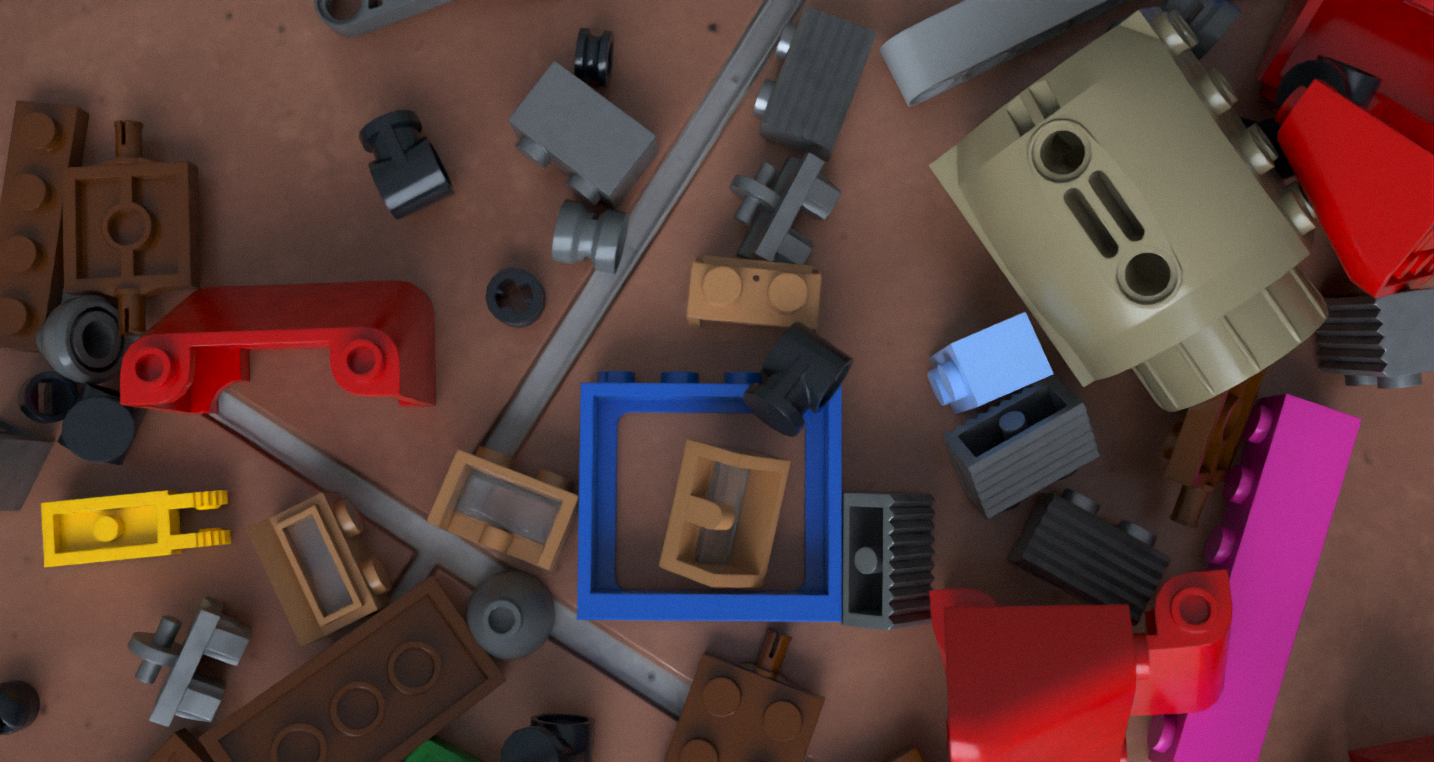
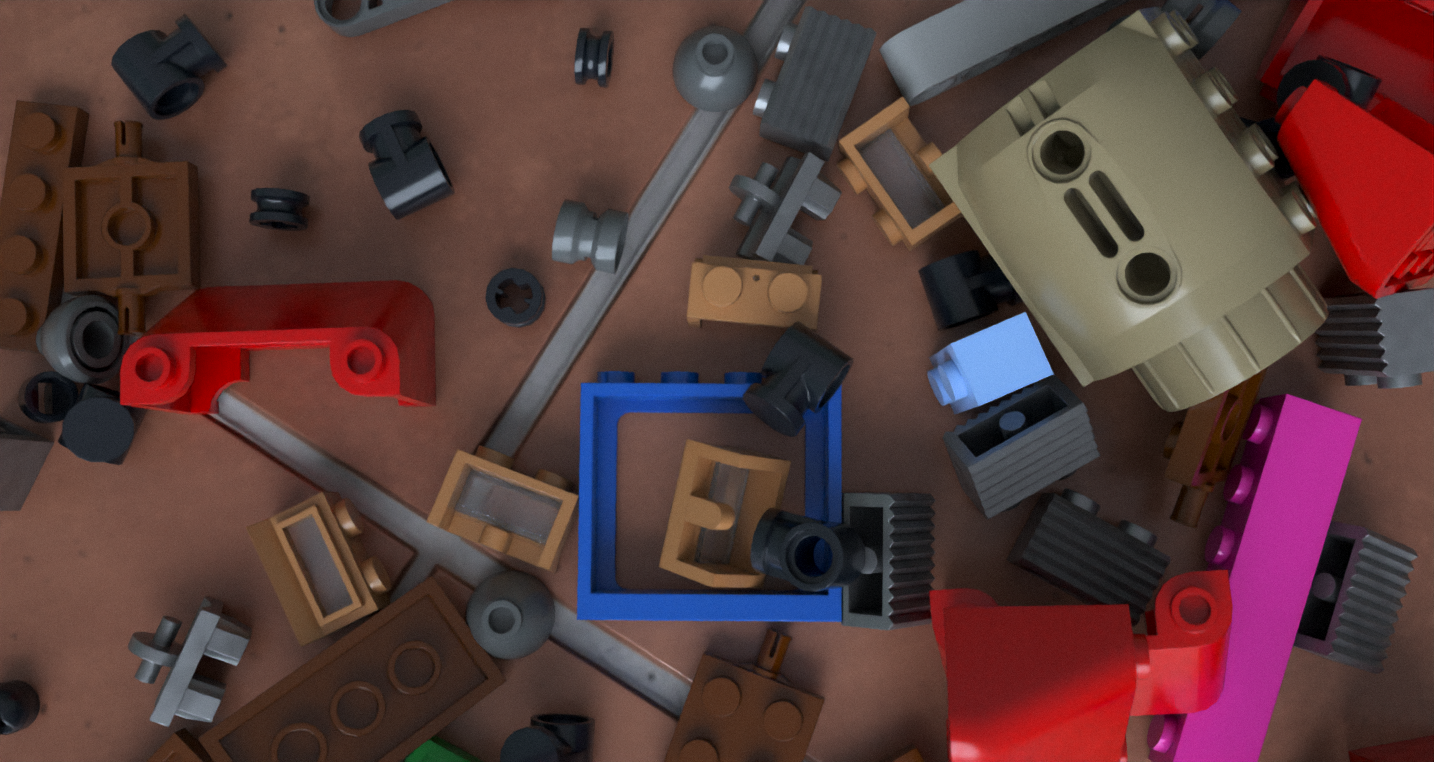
(125, 526): yellow hinge -> none
(168, 68): none -> black piece
(279, 209): none -> black bush
(583, 137): flat silver brick -> none
(715, 68): none -> dark grey brick
(786, 546): none -> black piece
(893, 166): none -> medium nougat window
(965, 288): none -> black piece
(1355, 597): none -> flat silver brick

